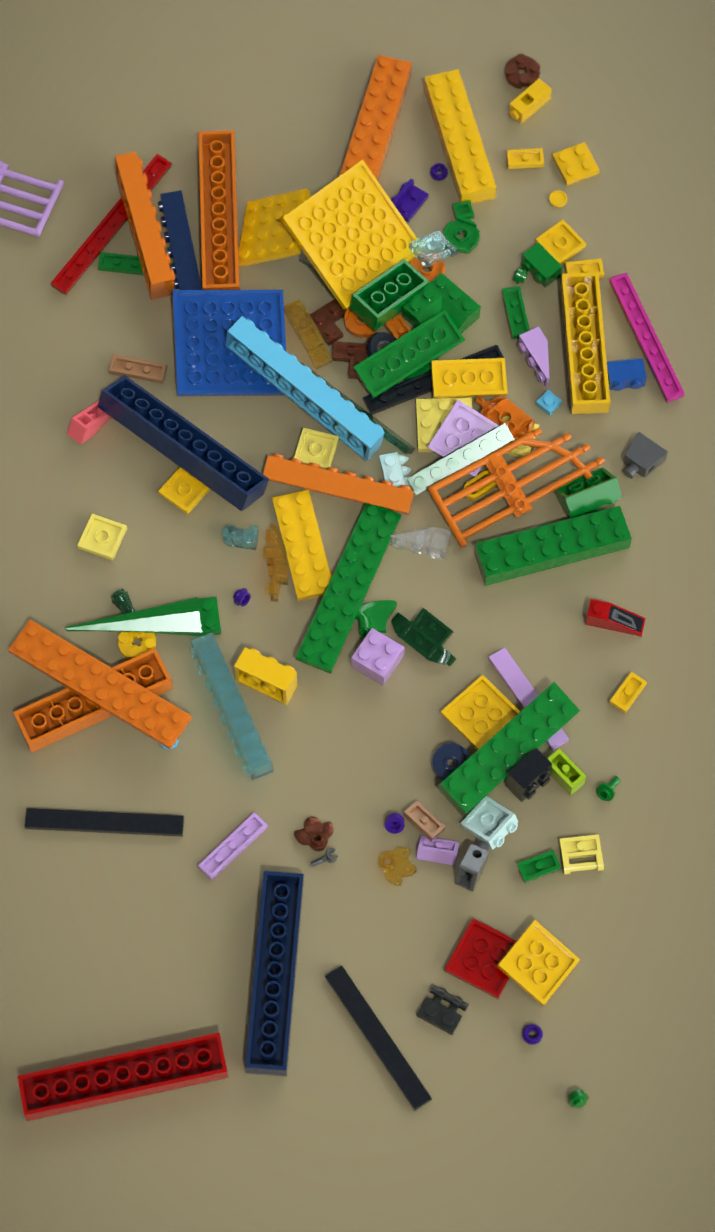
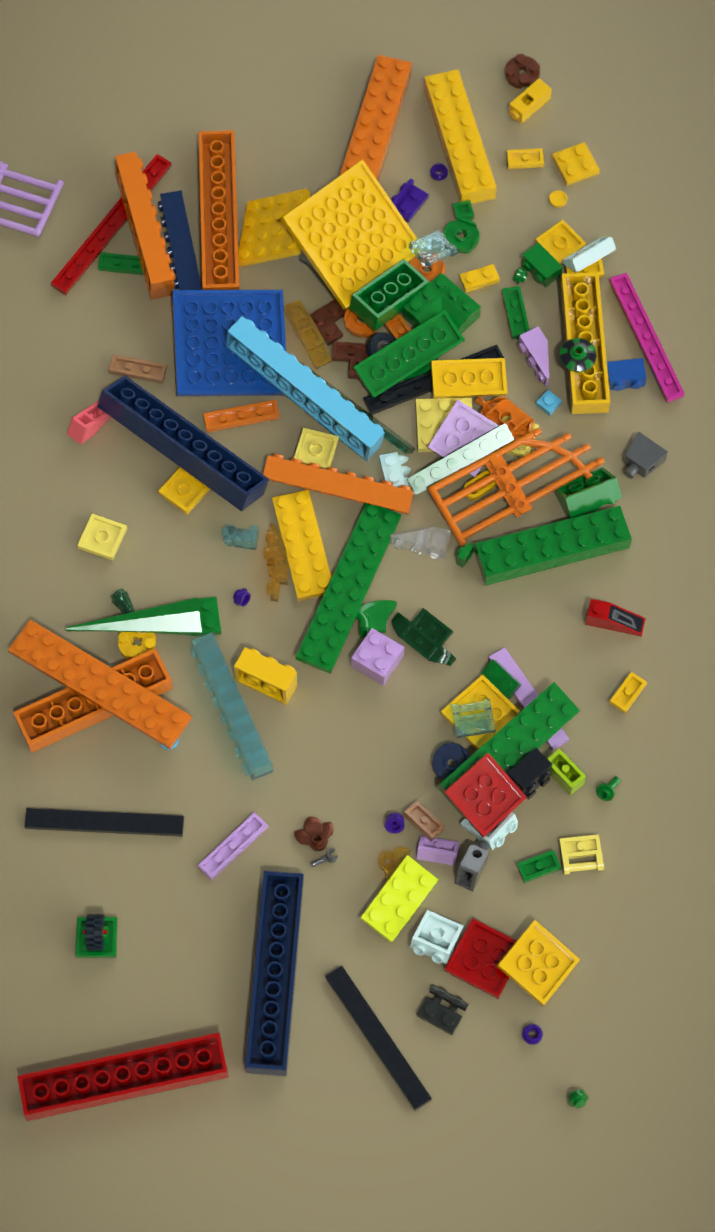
(96, 936): none -> green plate
(241, 416): none -> orange plate
(398, 899): none -> neon yellow plate
(436, 937): none -> light aqua plate
(464, 554): none -> green plate
(473, 724): none -> clear light blue plate
(479, 278): none -> yellow plate
(485, 795): none -> red plate
(501, 678): none -> green plate
(575, 361): none -> dish
(589, 254): none -> light aqua slope

